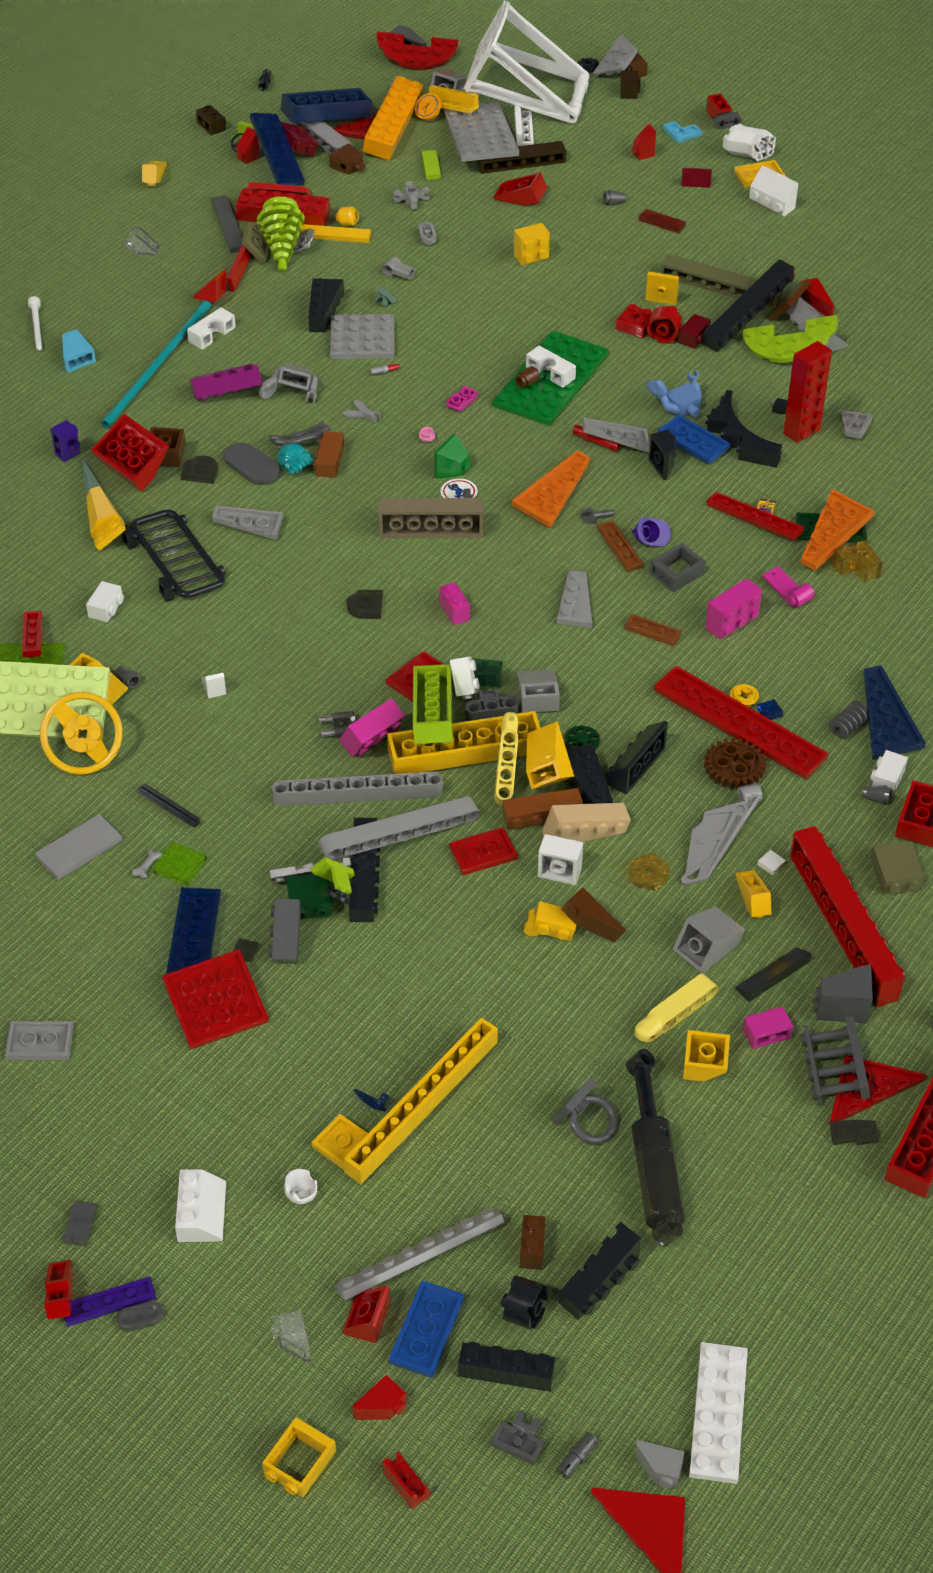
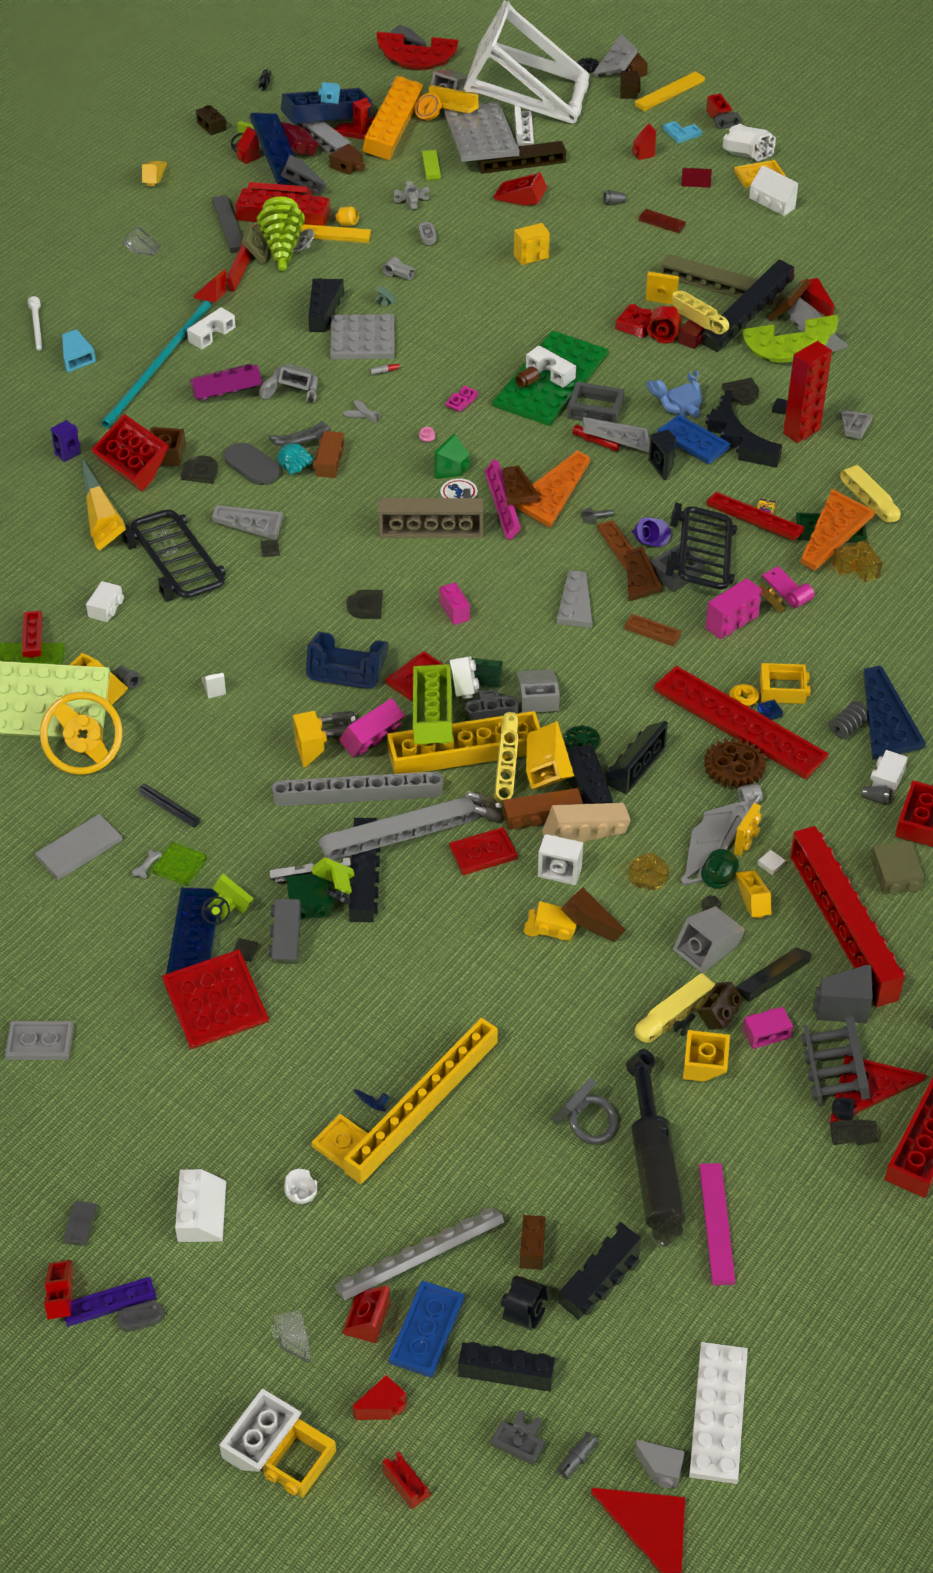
(229, 898): none -> lime piece
(258, 1432): none -> white slope
(270, 548): none -> clear smoke tile
(303, 175): none -> dark grey slope
(308, 736): none -> yellow slope
(329, 92): none -> medium azure brick
(344, 665): none -> dark blue windscreen
(360, 115): none -> red hinge
(485, 806): none -> clear smoke piece
(506, 512): none -> dark pink plate
(518, 487): none -> reddish brown wing
(595, 392): none -> dark grey window
(640, 575): none -> reddish brown wing
(669, 91): none -> yellow tile
(679, 565): none -> black bar
(683, 1024): none -> black hand
(699, 312): none -> light yellow piece
(710, 902): none -> clear smoke plate
(716, 1224): none -> dark pink tile
(719, 868): none -> dark green piece
(720, 1005): none -> dark brown brick
(744, 390): none -> clear smoke tile
(747, 830): none -> yellow plate
(772, 598): none -> pearl gold plate
(784, 672): none -> yellow window
(843, 1108): none -> black tile
(870, 493): none -> light yellow piece

